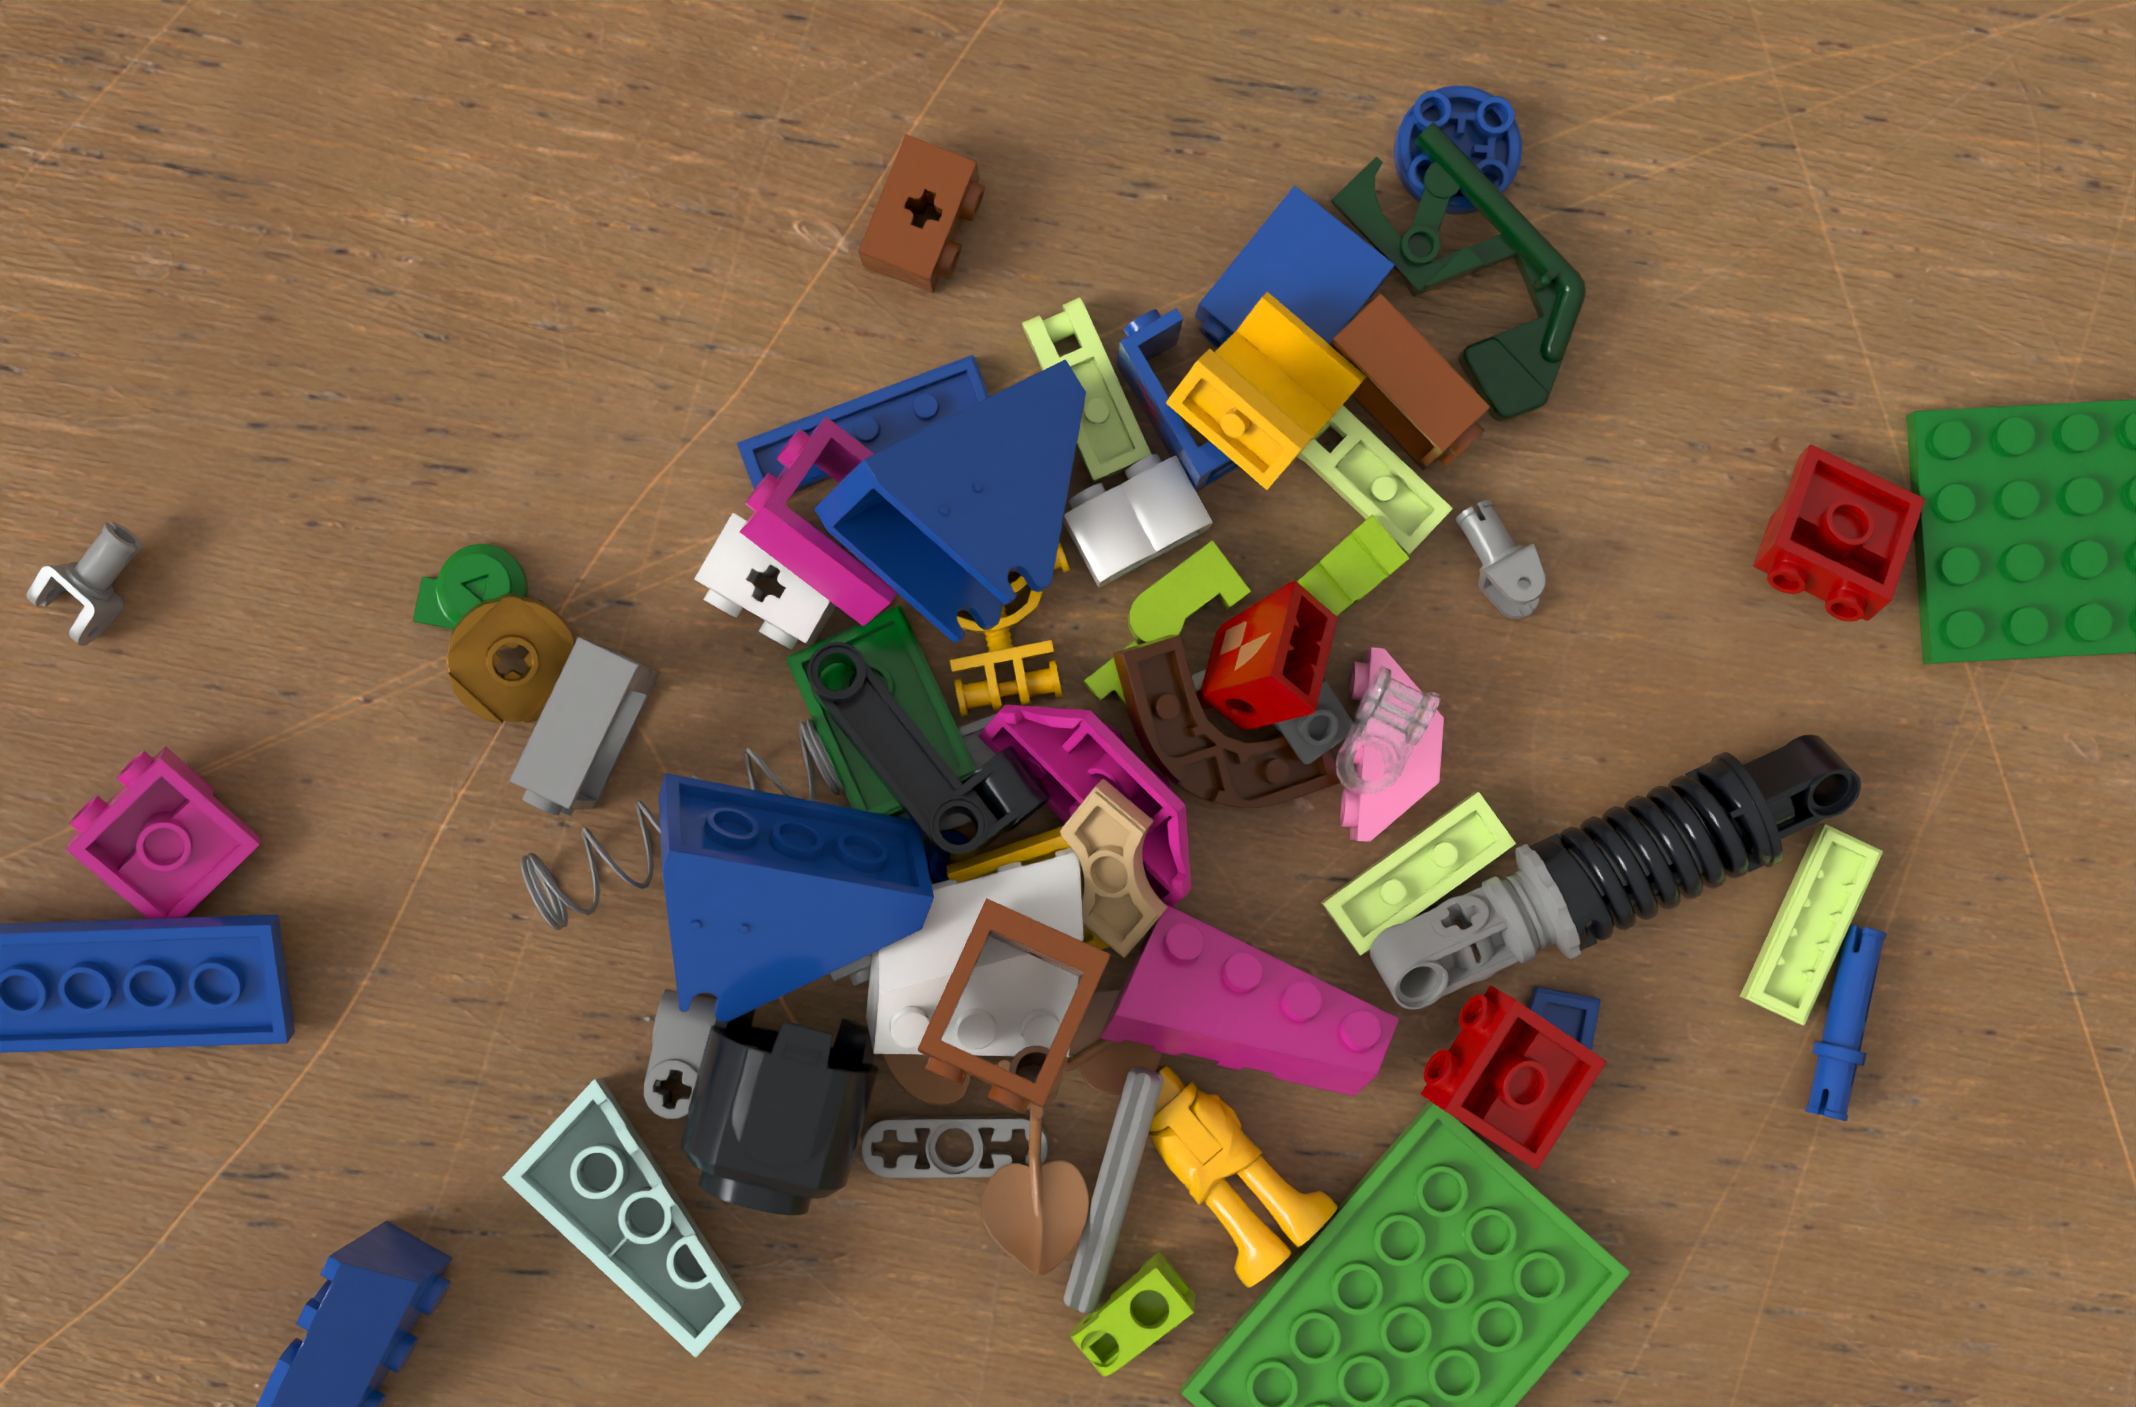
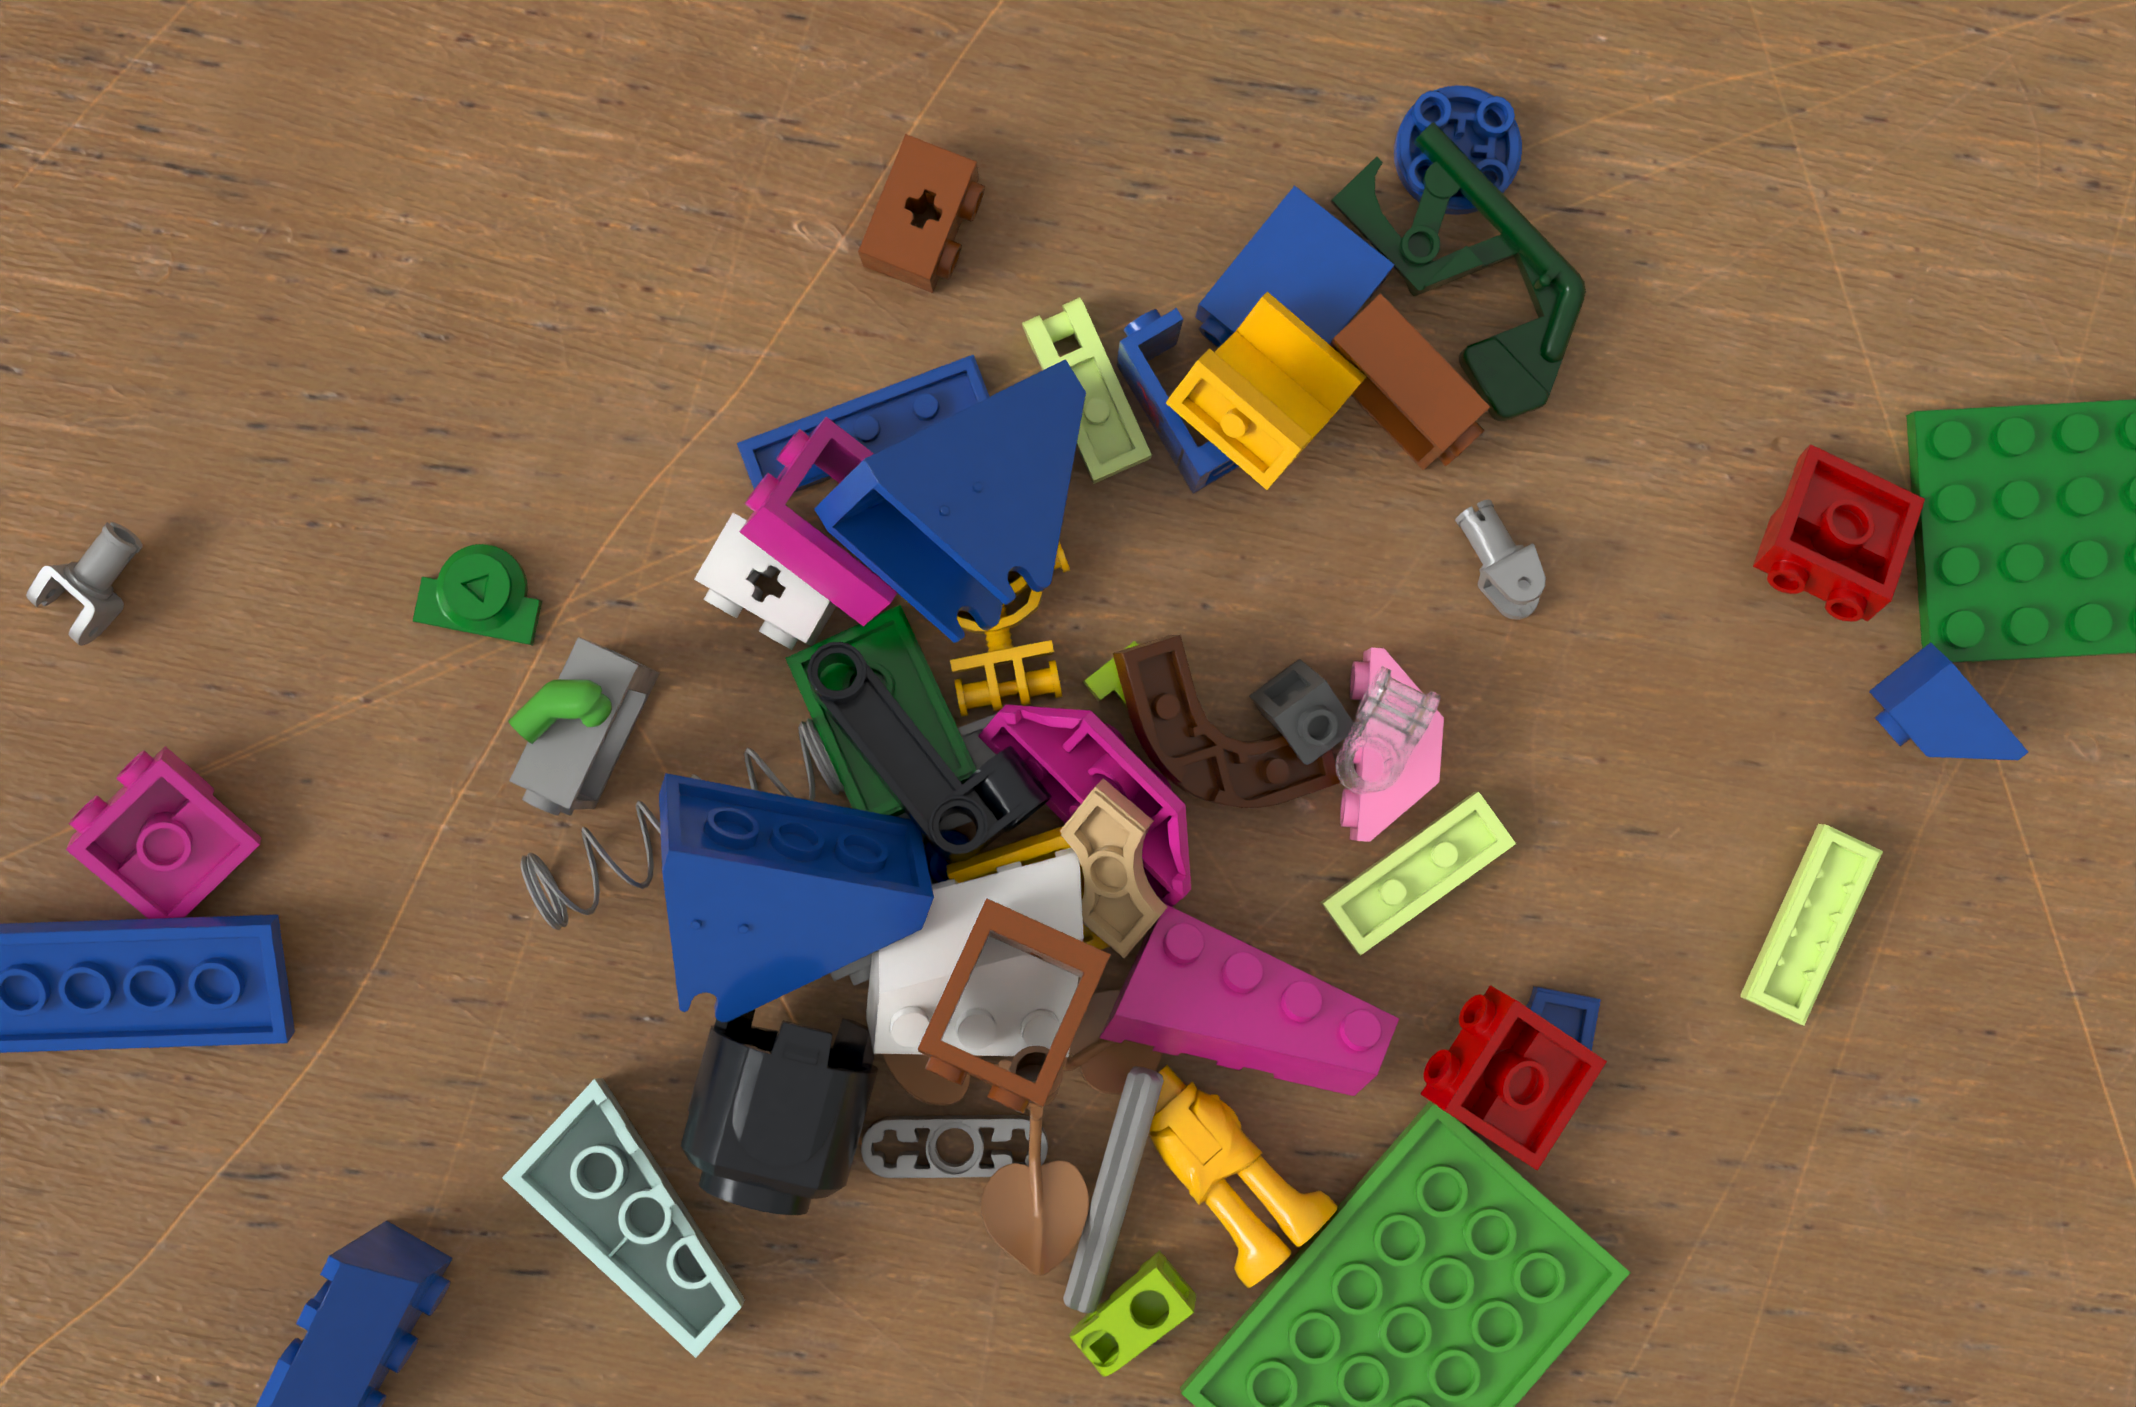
(474, 659): pearl gold plate -> none
(561, 700): none -> bright green arm
(677, 1046): light grey piece -> none
(1136, 519): white brick -> none
(1184, 592): lime leg -> none
(1269, 660): red torso -> none
(1354, 567): lime leg -> none
(1376, 481): yellowish green plate -> none
(1618, 866): black piece -> none
(1845, 1023): blue pin -> none
(1942, 711): none -> blue slope

